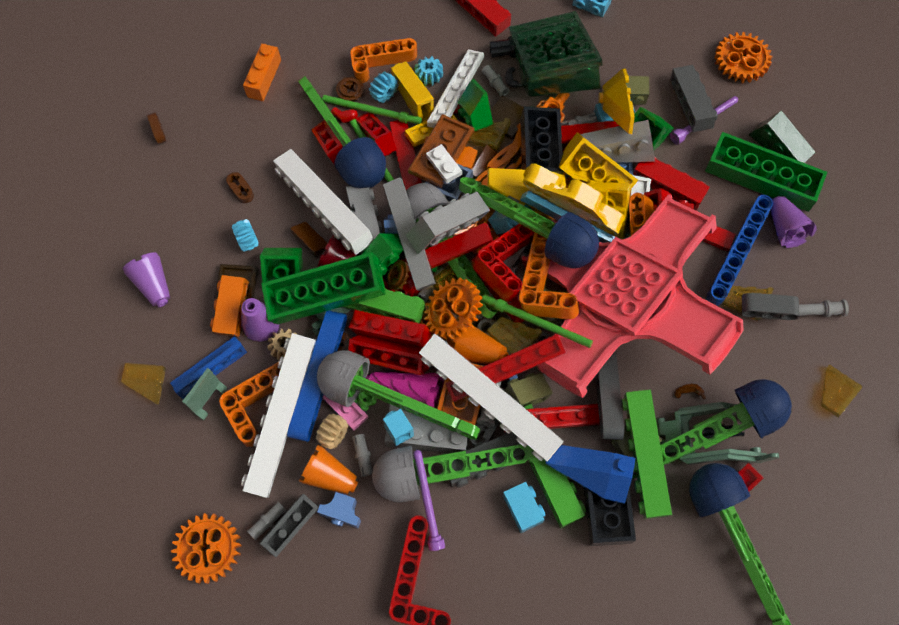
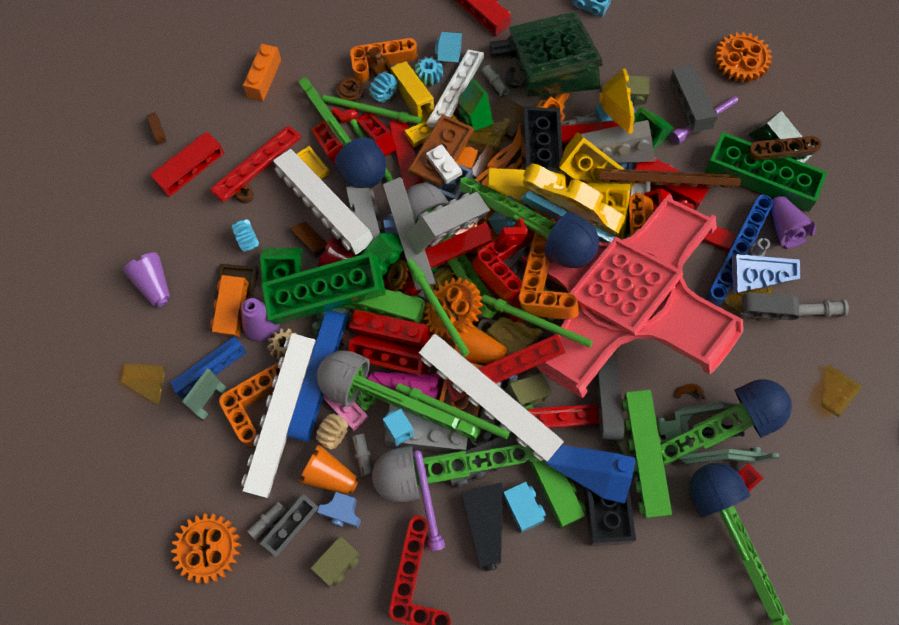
(187, 164): none -> red brick
(255, 164): none -> red tile
(311, 159): none -> yellow tile
(336, 562): none -> olive brick
(381, 63): none -> reddish brown plate
(419, 277): none -> bright green bar
(419, 396): none -> bright green bar
(449, 47): none -> medium azure brick
(484, 518): none -> black slope
(513, 235): none -> red bracket
(660, 177): none -> reddish brown plate
(760, 248): none -> light grey pin
(760, 271): none -> wing
(785, 150): none -> reddish brown beam

